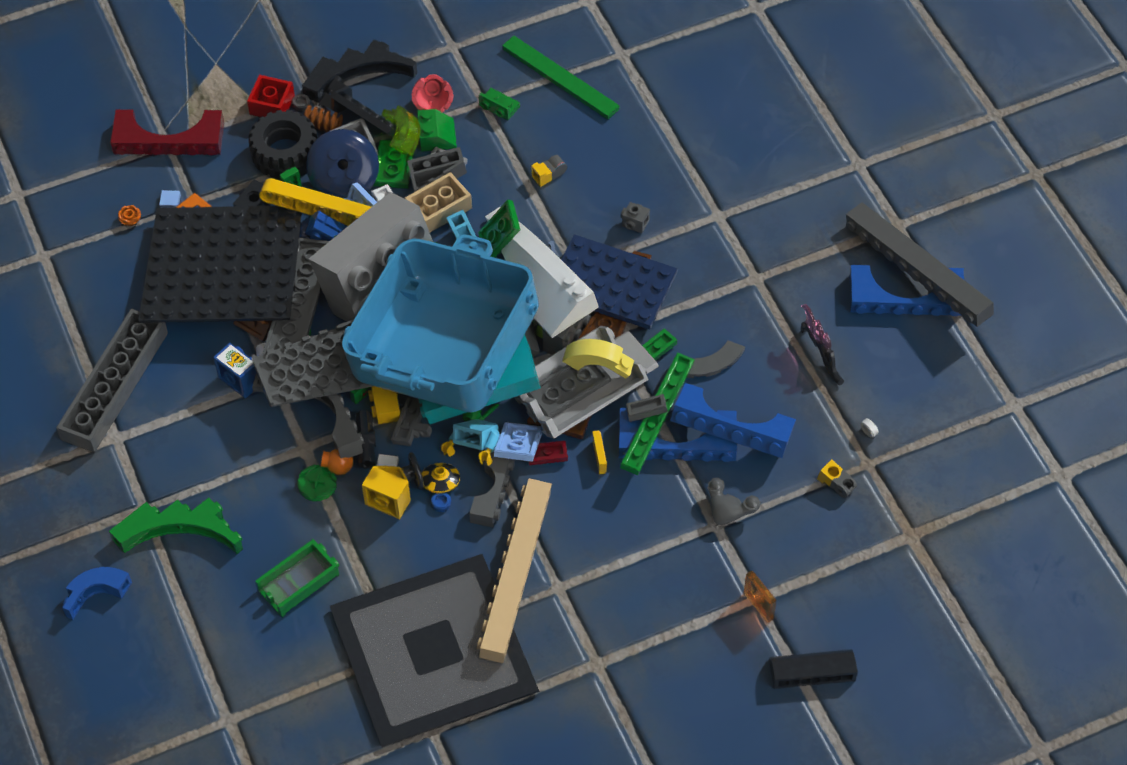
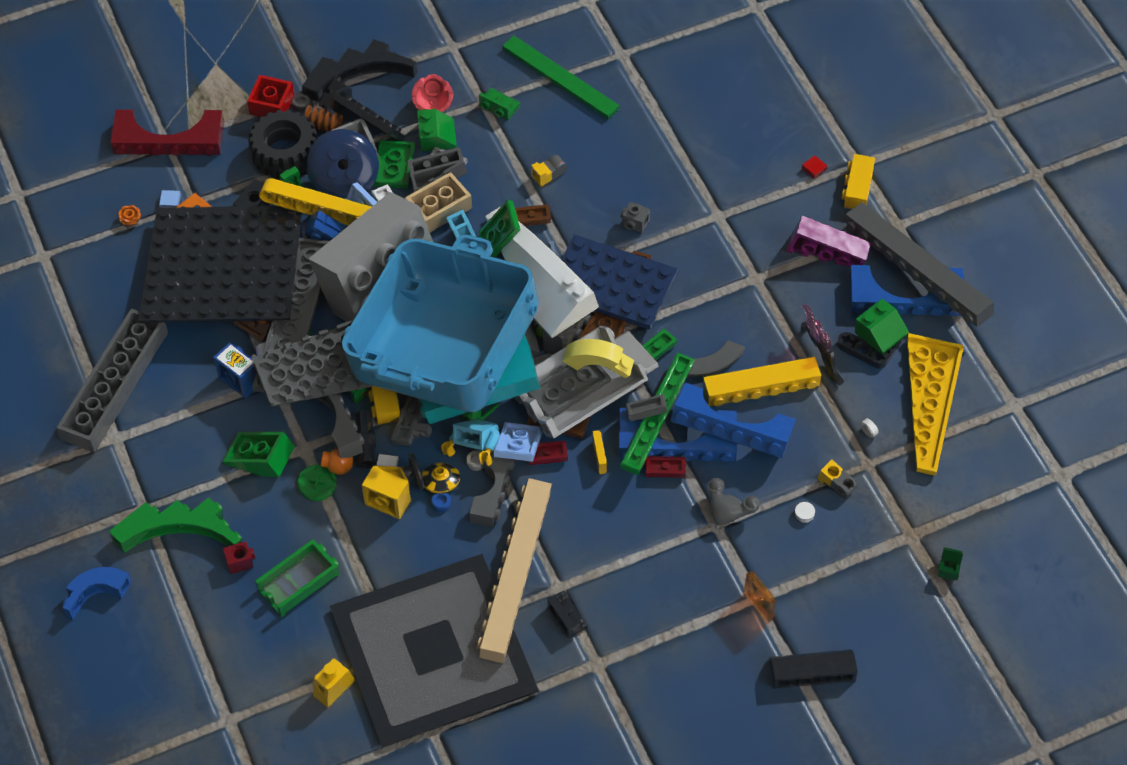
(236, 565): none -> dark red brick
(260, 453): none -> green slope
(333, 680): none -> yellow torso
(407, 130): clear neon green arch -> none
(473, 461): none -> white tile
(533, 215): none -> reddish brown plate
(566, 614): none -> black hinge
(665, 466): none -> dark red plate
(761, 381): none -> yellow brick
(804, 512): none -> white tile
(814, 166): none -> red tile
(827, 243): none -> wedge
(858, 181): none -> yellow brick
(871, 355): none -> black beam
(881, 326): none -> green slope
(932, 384): none -> yellow wing
(950, 564): none -> dark green bracket

